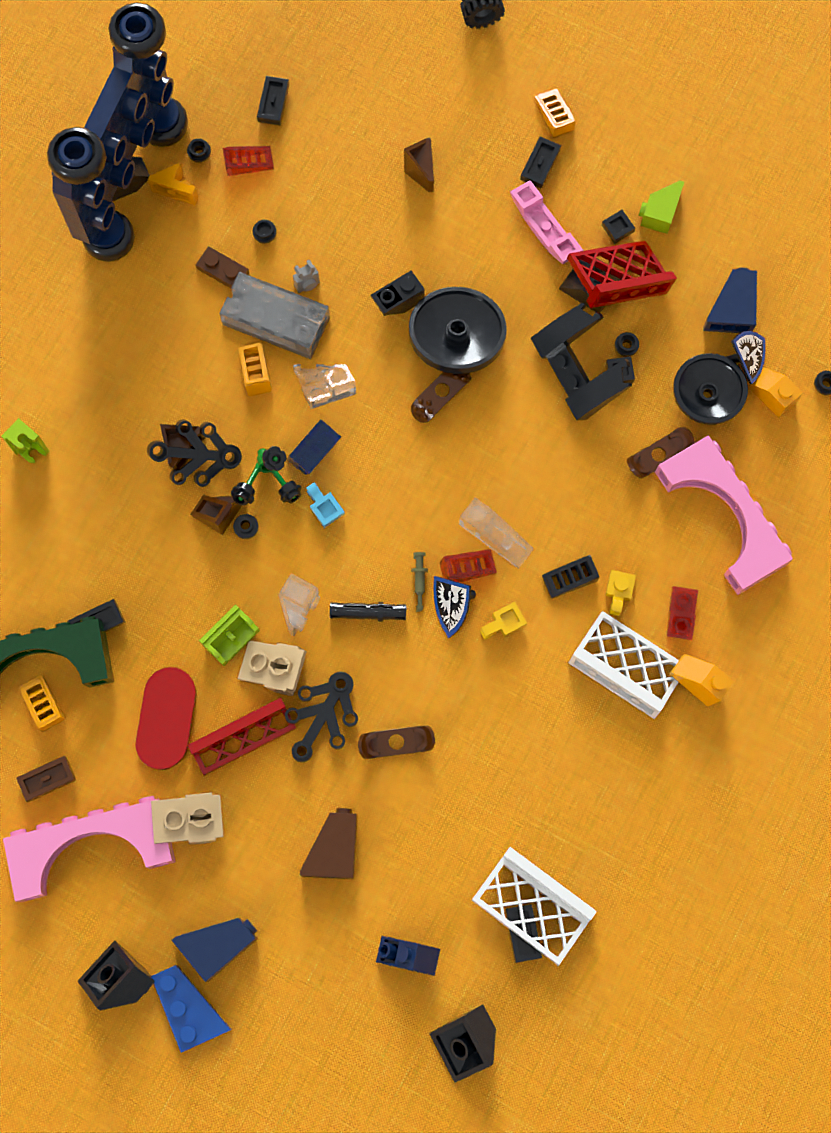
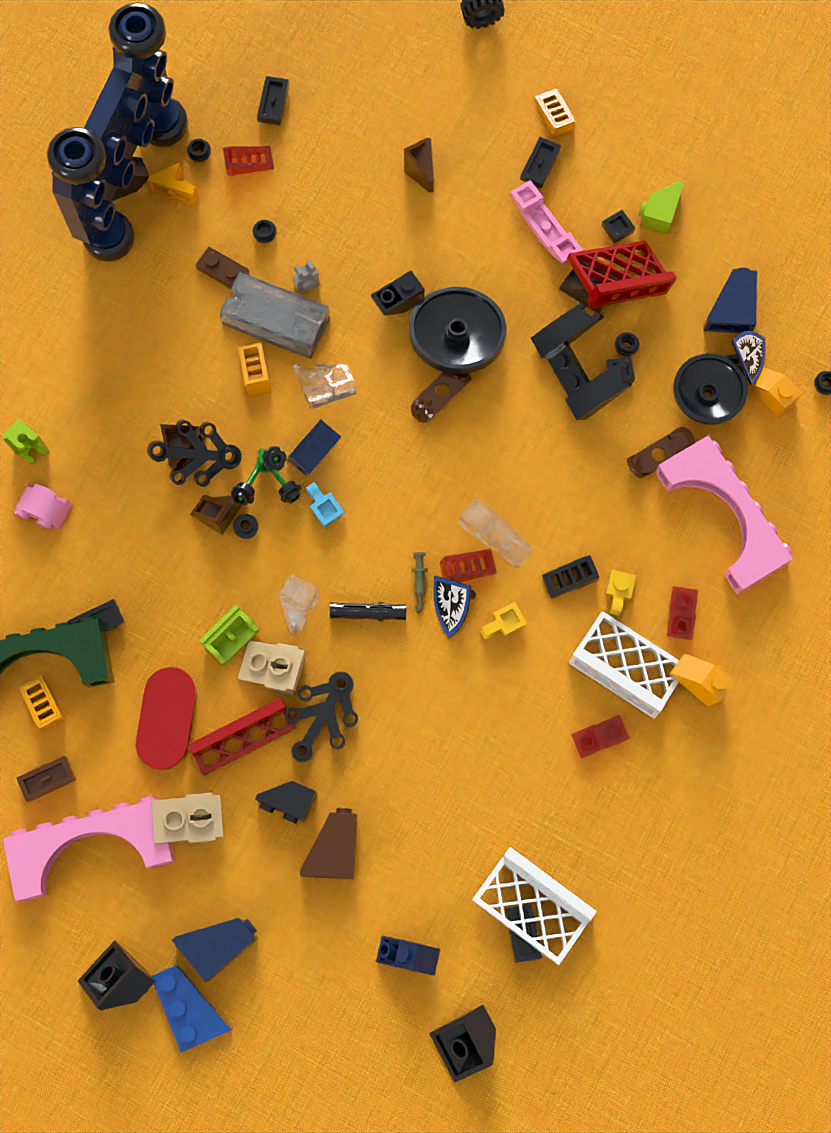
(42, 505): none -> bright pink cylinder
(288, 798): none -> black slope
(415, 740): reddish brown piece -> none
(600, 736): none -> clear red slope

